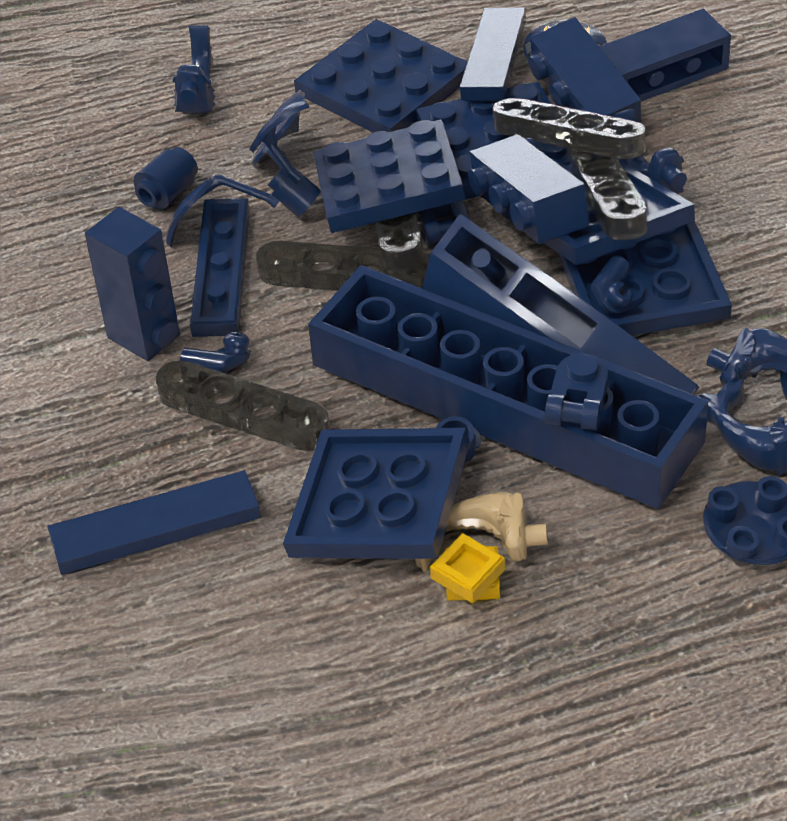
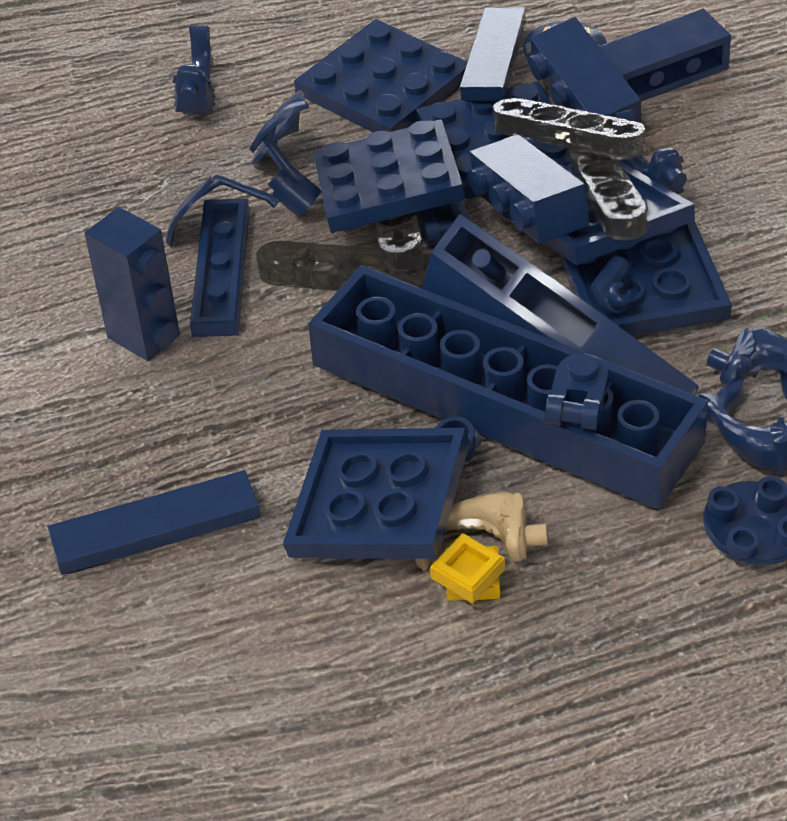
(165, 177): dark blue brick -> none
(181, 379): clear smoke beam -> none
(222, 360): dark blue arm -> none

